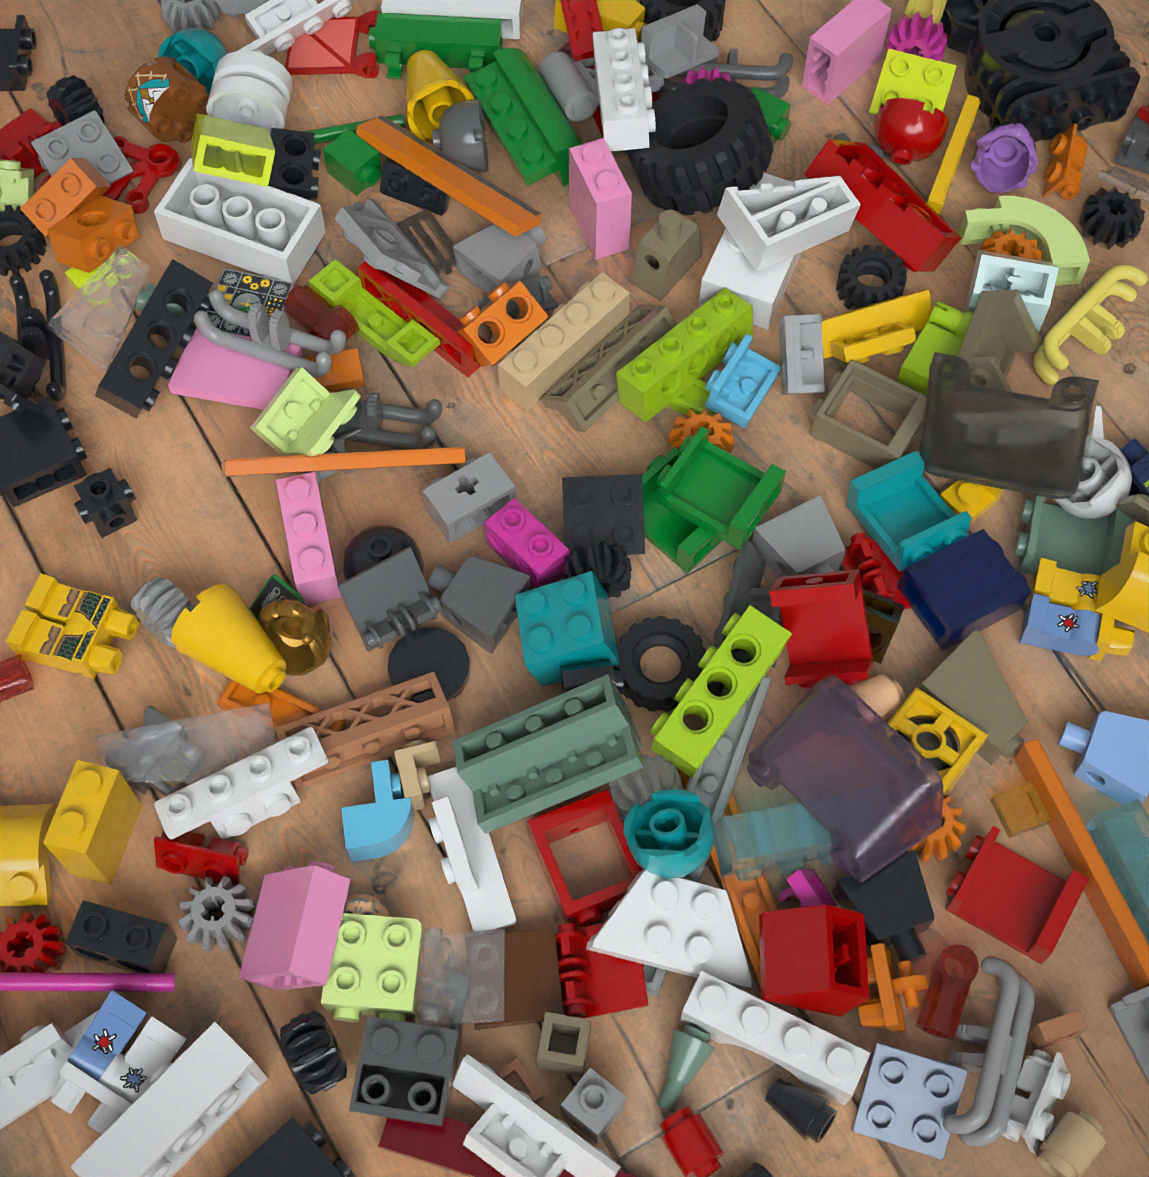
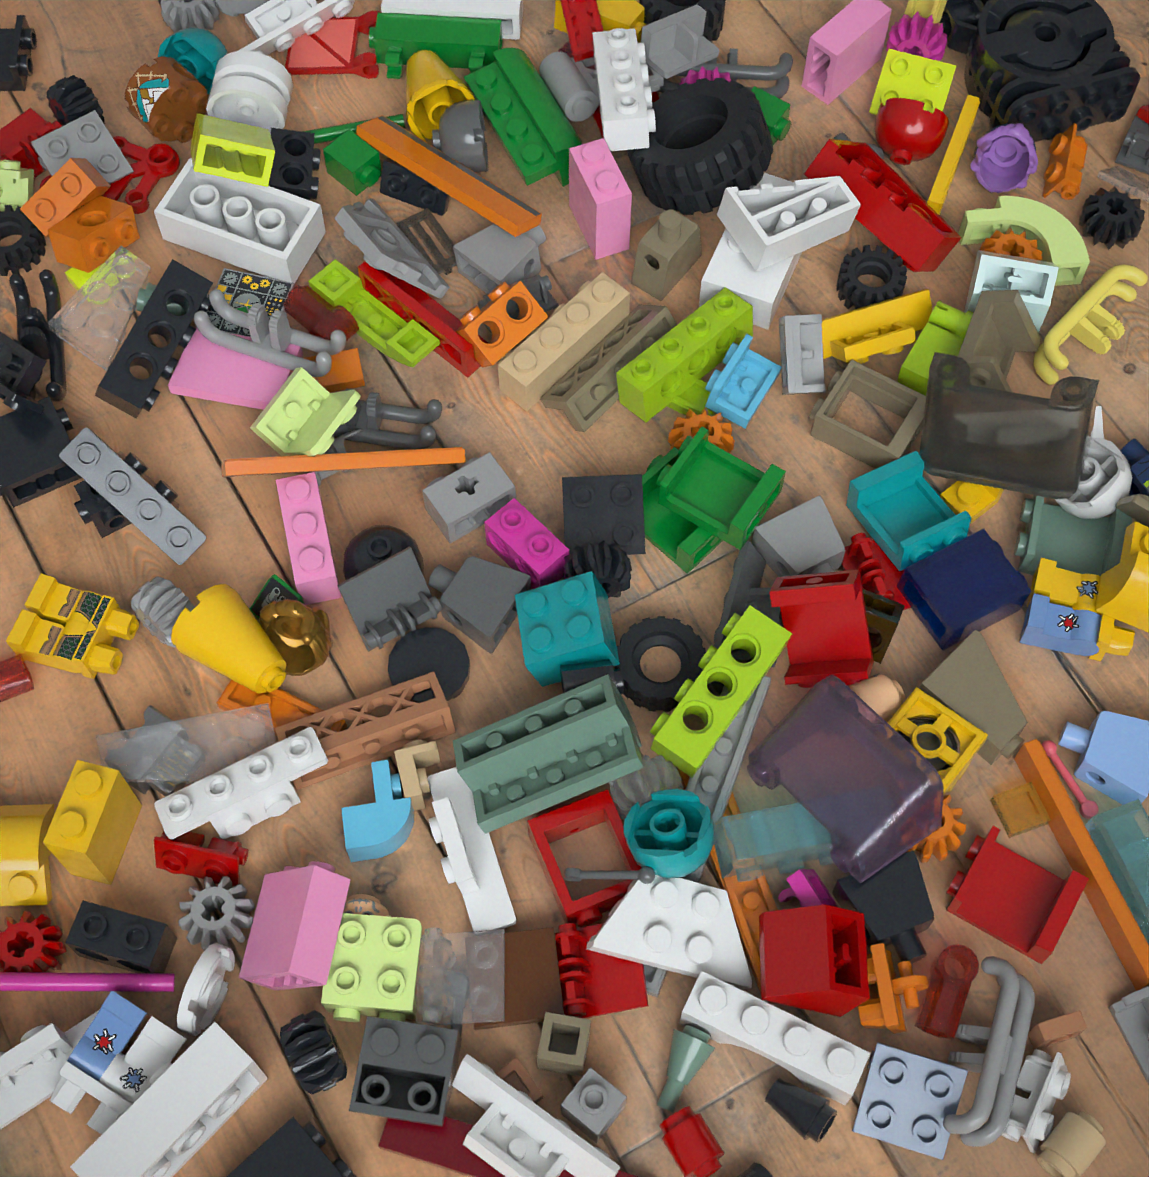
(134, 494): none -> bracket
(205, 989): none -> white tile
(645, 874): none -> dark grey hinge
(1088, 808): none -> coral hinge

